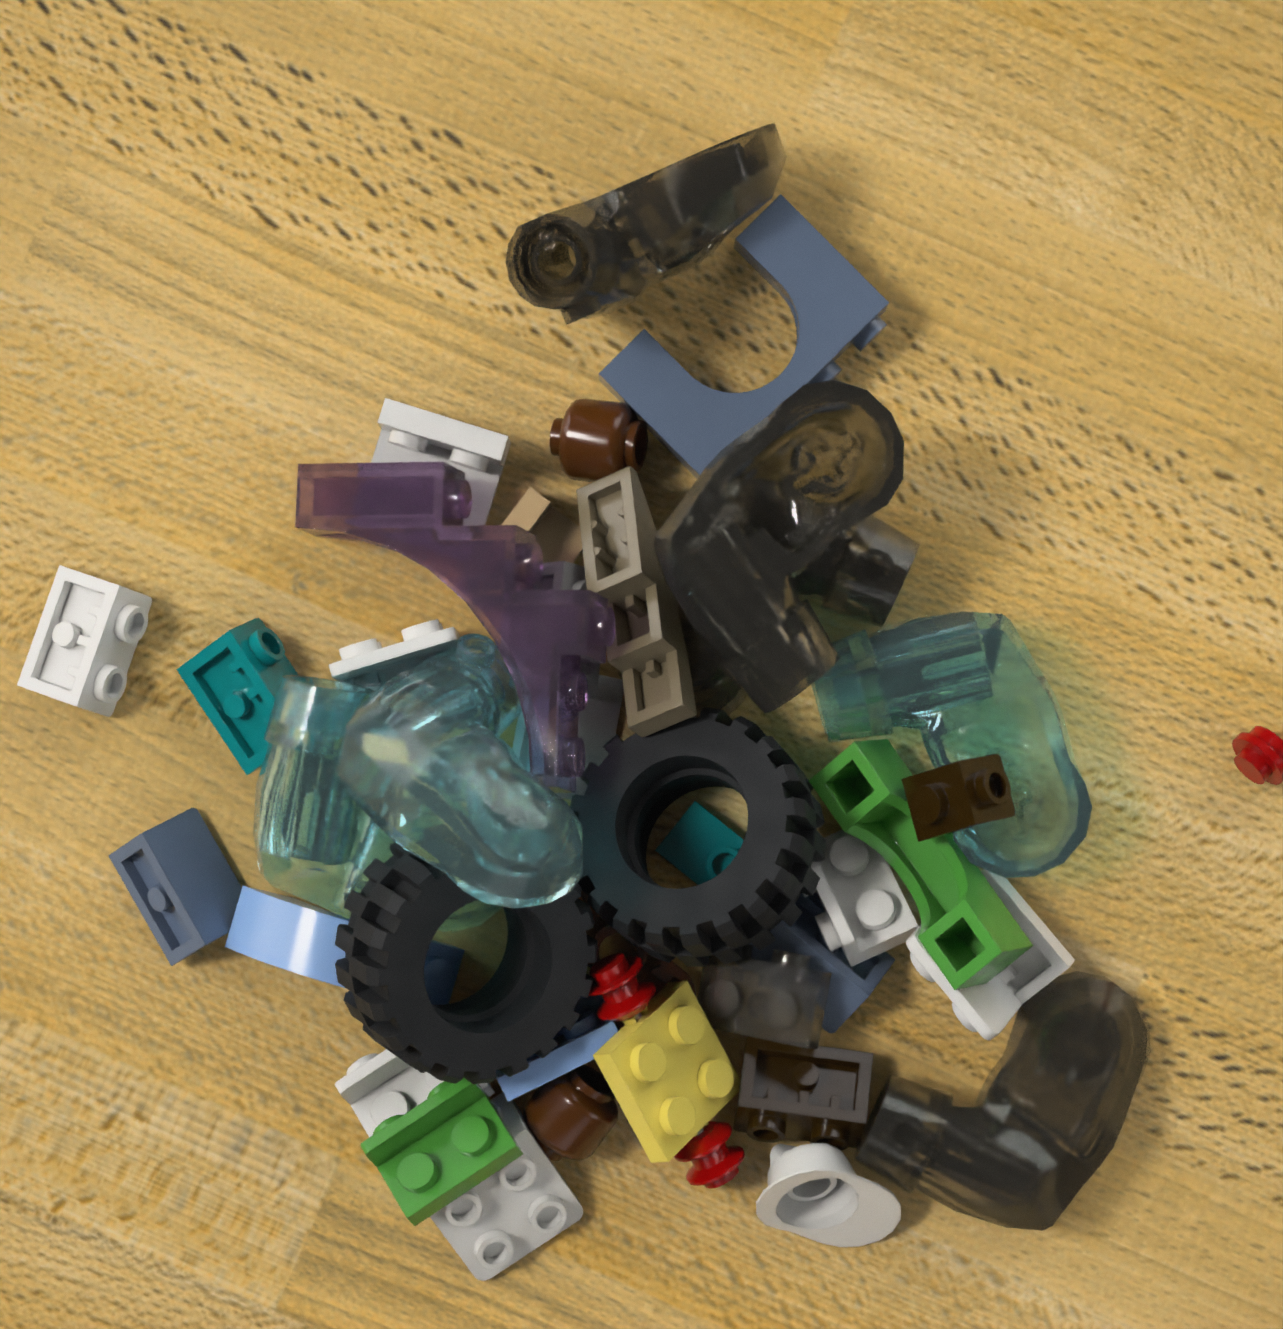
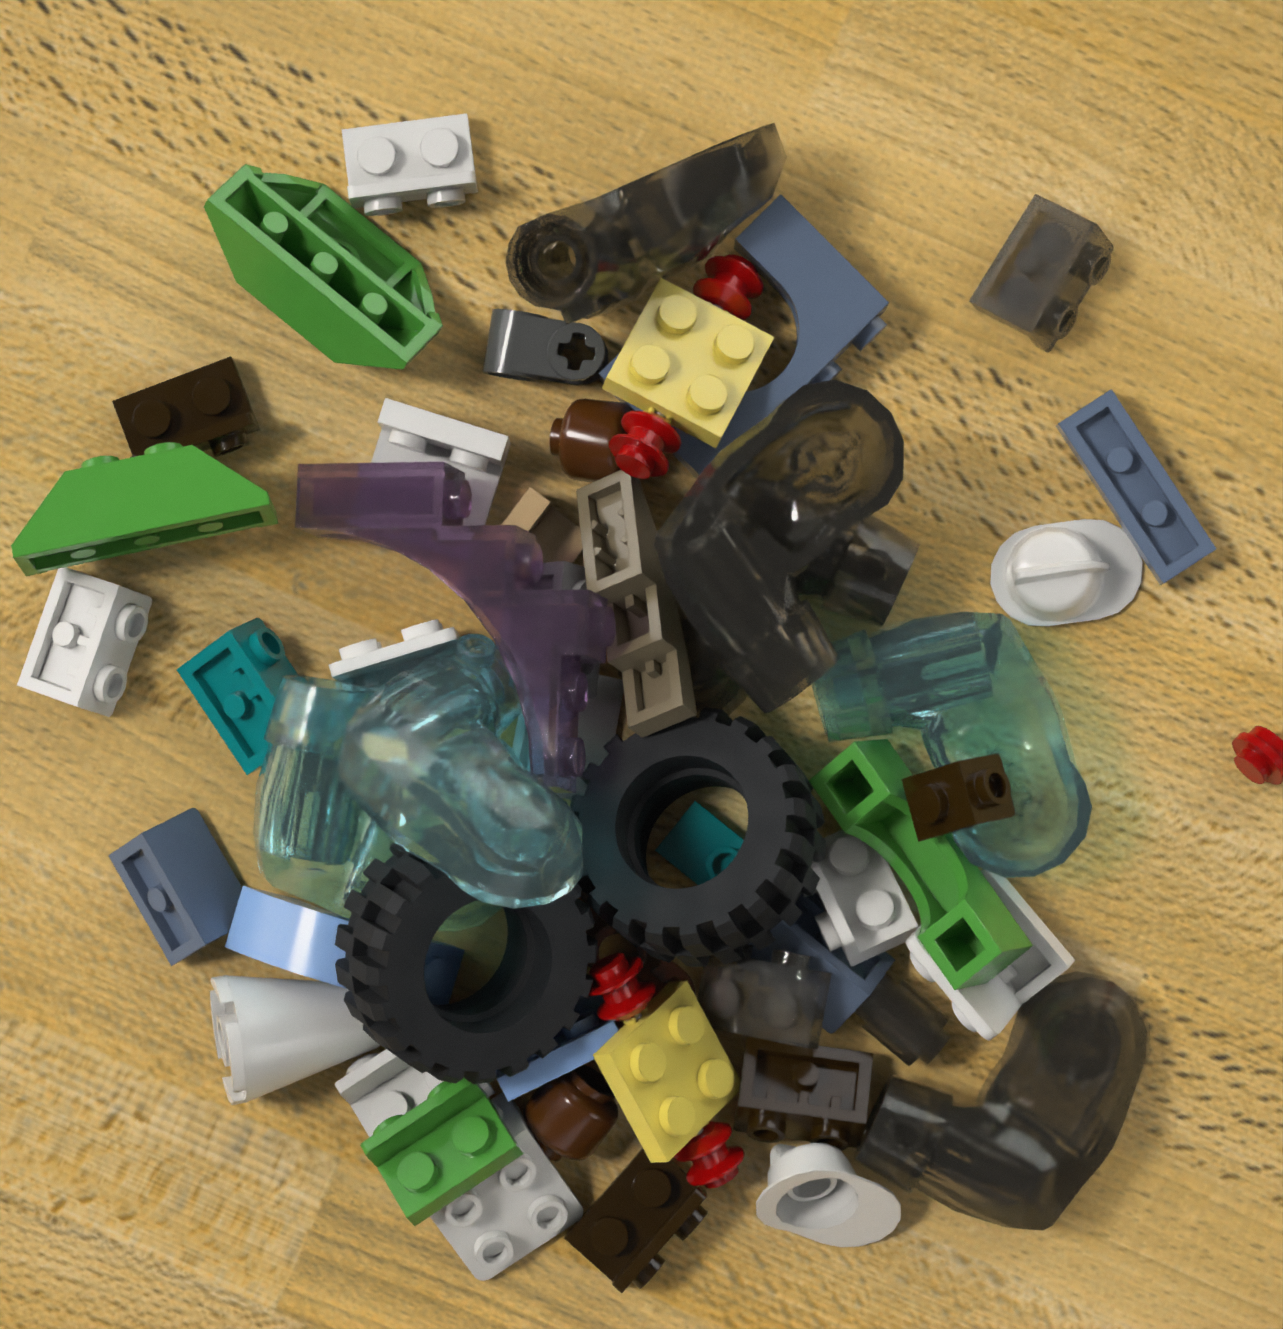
(138, 506): none -> bright green wedge
(193, 409): none -> dark brown bracket
(280, 1032): none -> white cone
(324, 268): none -> bright green wedge
(409, 163): none -> white bracket
(532, 347): none -> dark grey piece
(637, 1219): none -> dark brown bracket
(687, 364): none -> light yellow plate
(904, 1021): none -> clear smoke brick
(1044, 272): none -> clear smoke bracket
(1066, 572): none -> white piece
(1135, 487): none -> sand blue plate

